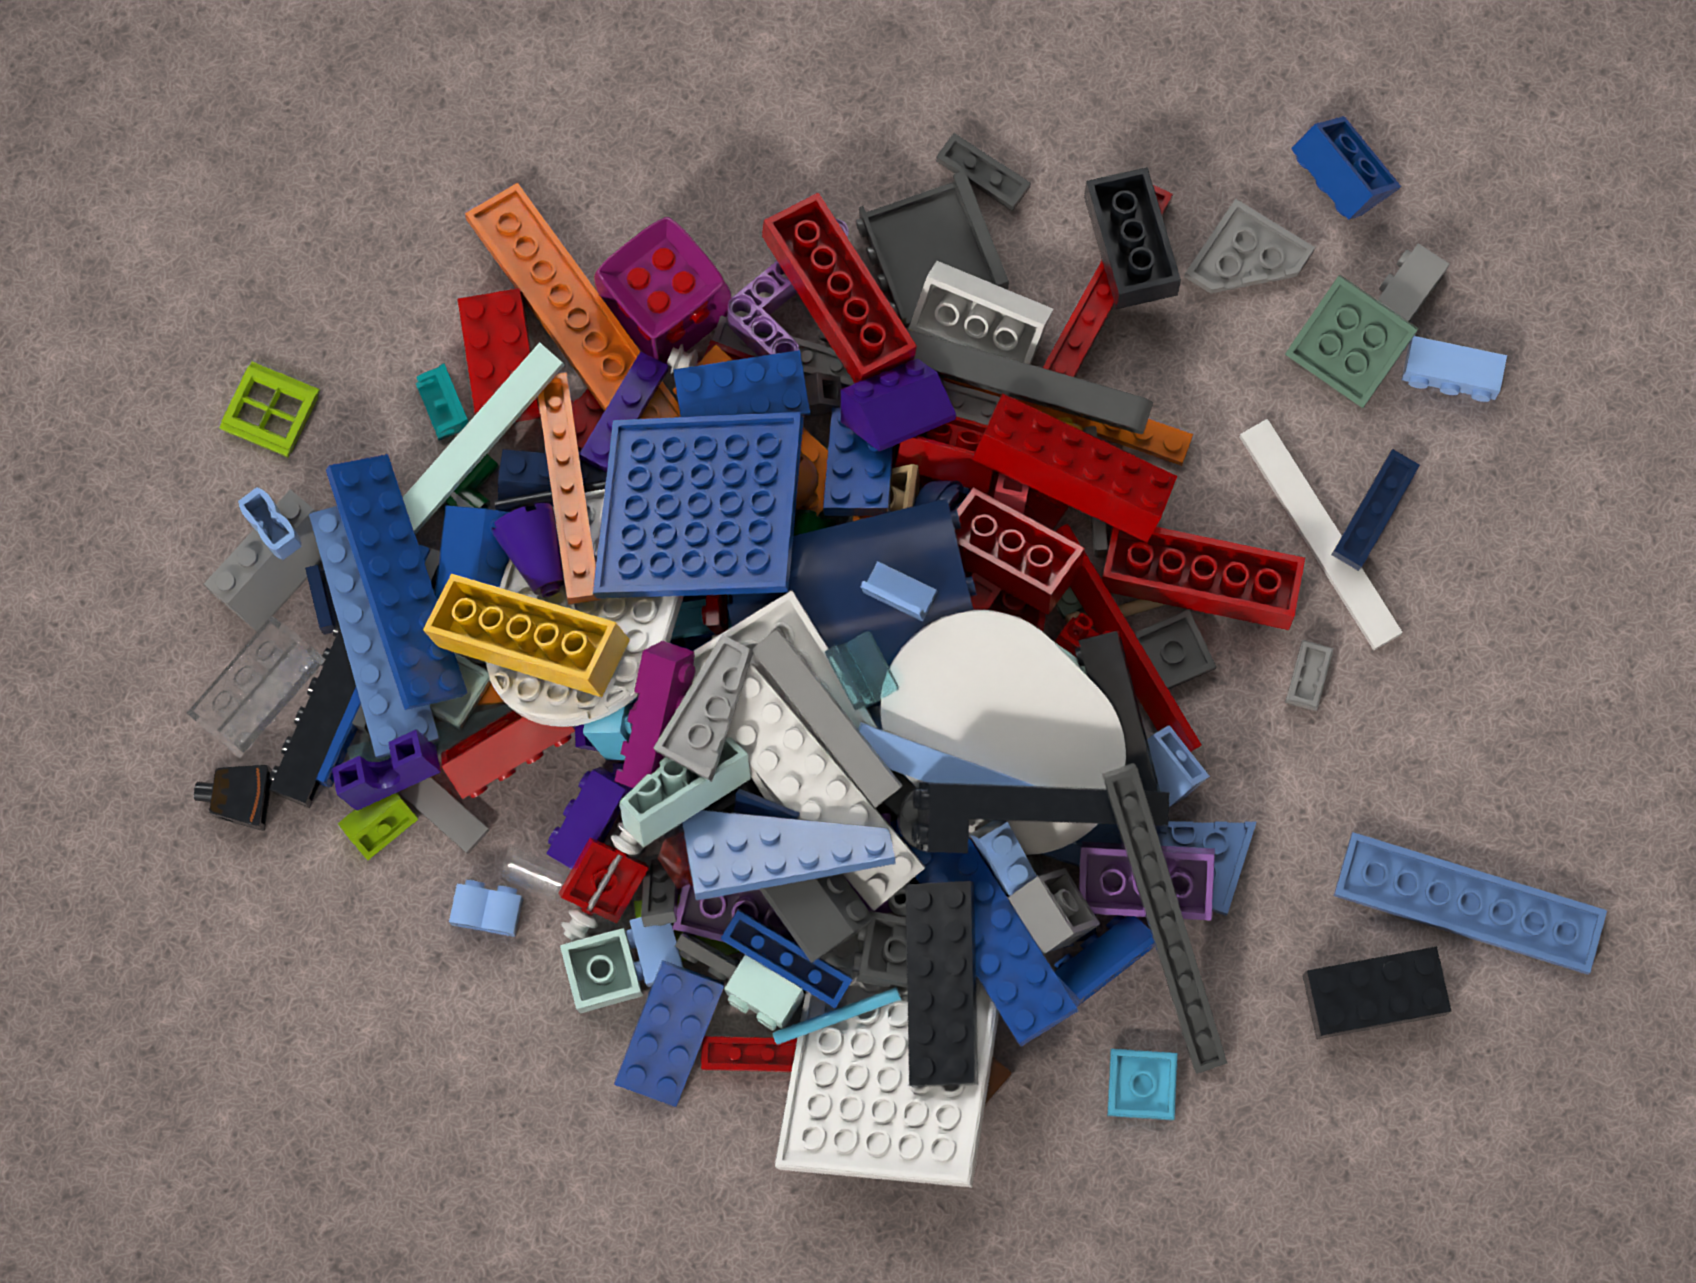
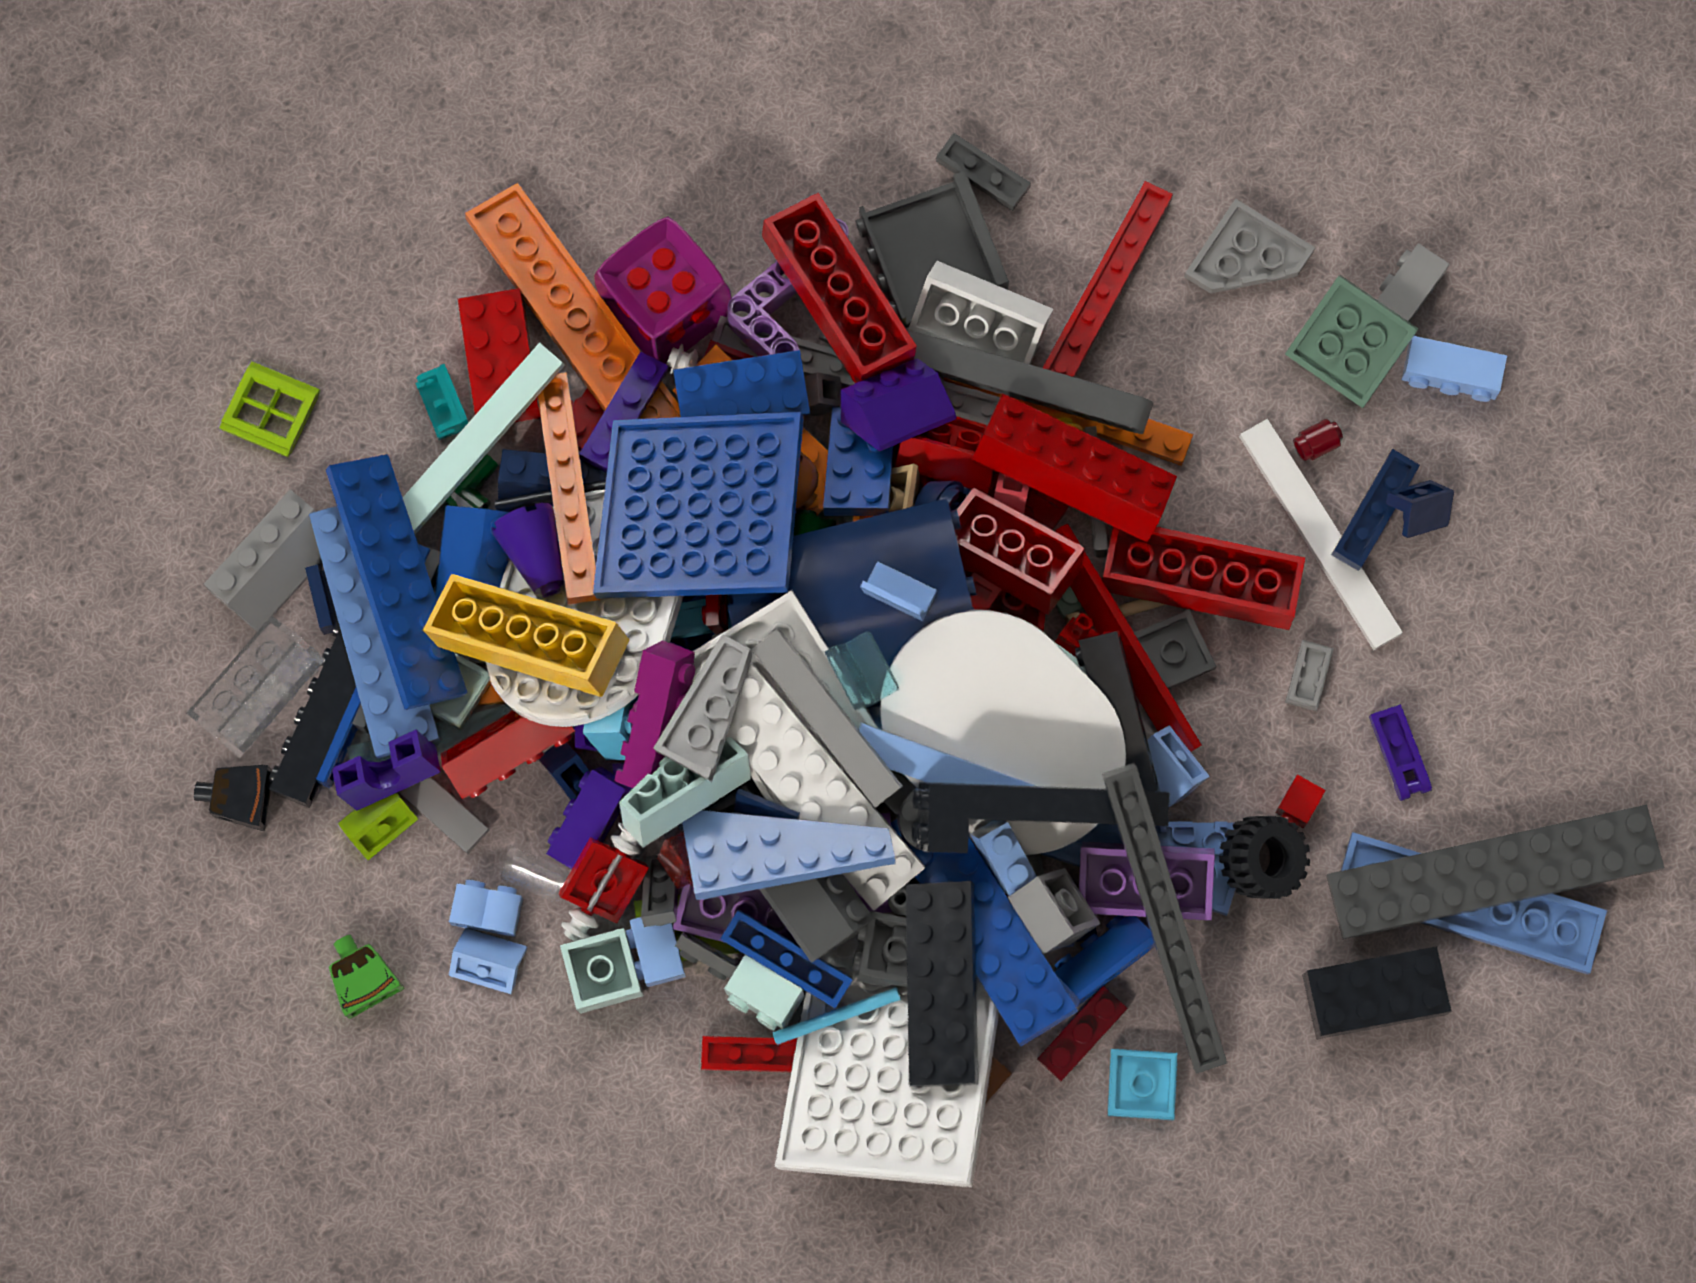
(270, 523): light blue brick -> none
(361, 977): none -> bright green torso
(486, 960): none -> light blue panel
(565, 768): none -> dark blue slope
(669, 1033): blue plate -> none
(1082, 1034): none -> dark red plate
(1132, 238): black brick -> none
(1286, 857): none -> black tyre
(1300, 801): none -> red brick
(1318, 440): none -> dark red brick
(1345, 167): blue slope -> none
(1400, 751): none -> dark purple plate
(1424, 507): none -> dark blue panel
(1494, 872): none -> dark grey plate

